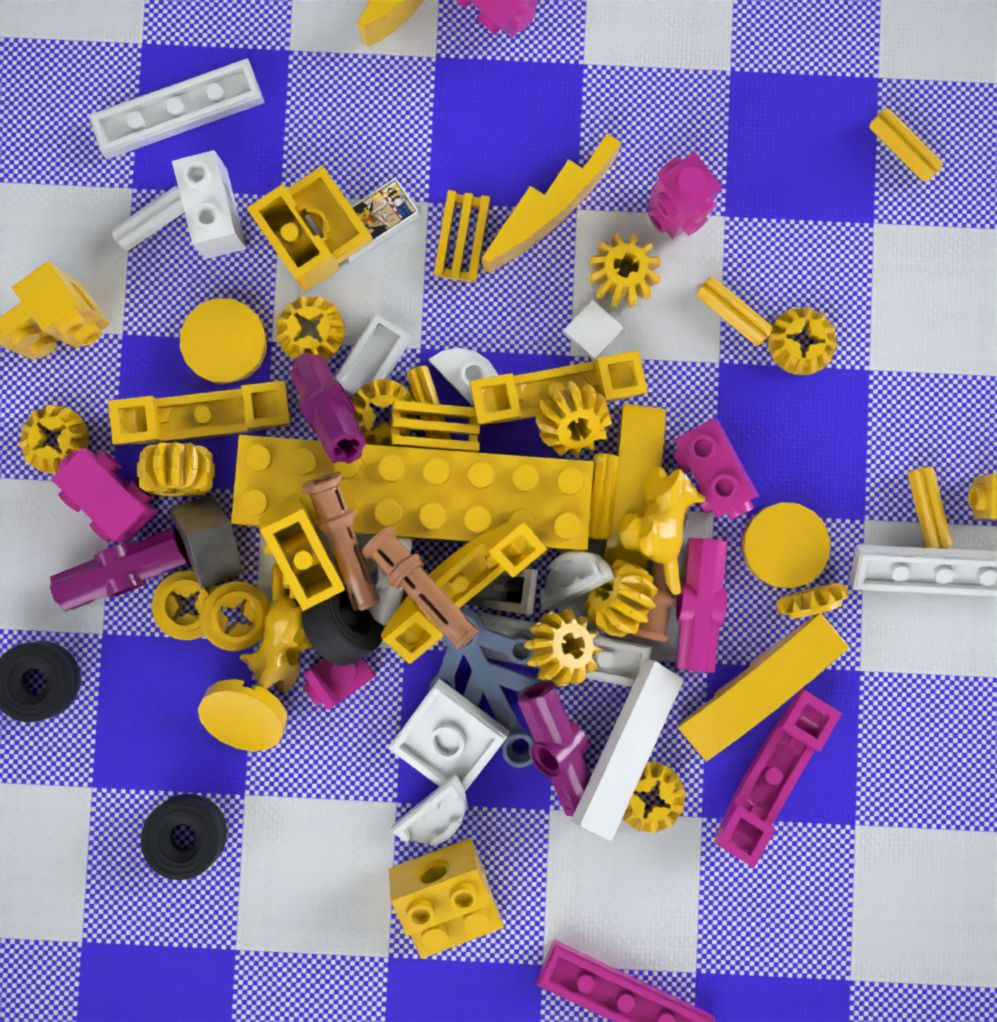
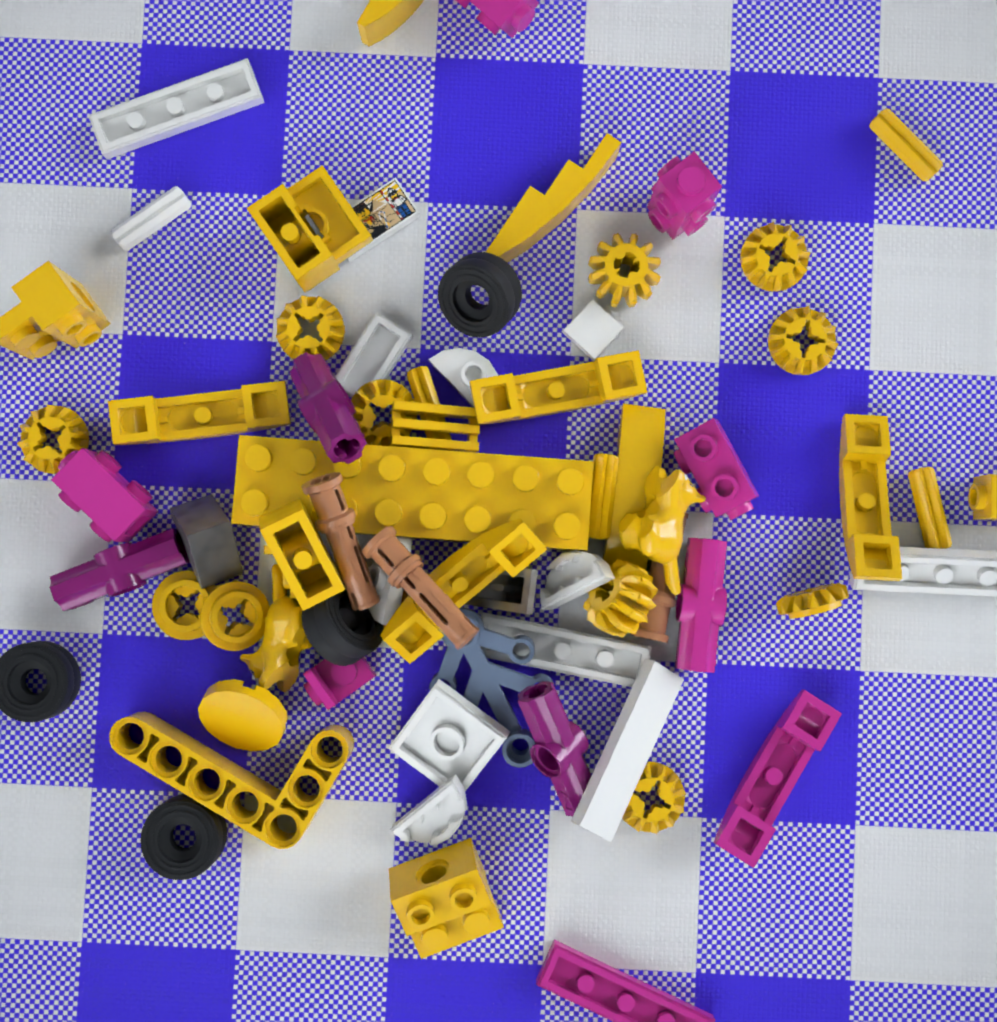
(175, 469): yellow gear -> none
(209, 204): white brick -> none
(223, 341): yellow tile -> none
(234, 778): none -> yellow beam
(466, 201): yellow tile -> none
(499, 282): none -> black tyre
(573, 419): yellow gear -> none
(577, 642): yellow gear -> none
(734, 311): yellow axle -> none
(756, 262): none -> yellow gear
(763, 686): yellow slope -> none
(785, 545): yellow tile -> none
(865, 499): none -> yellow slope

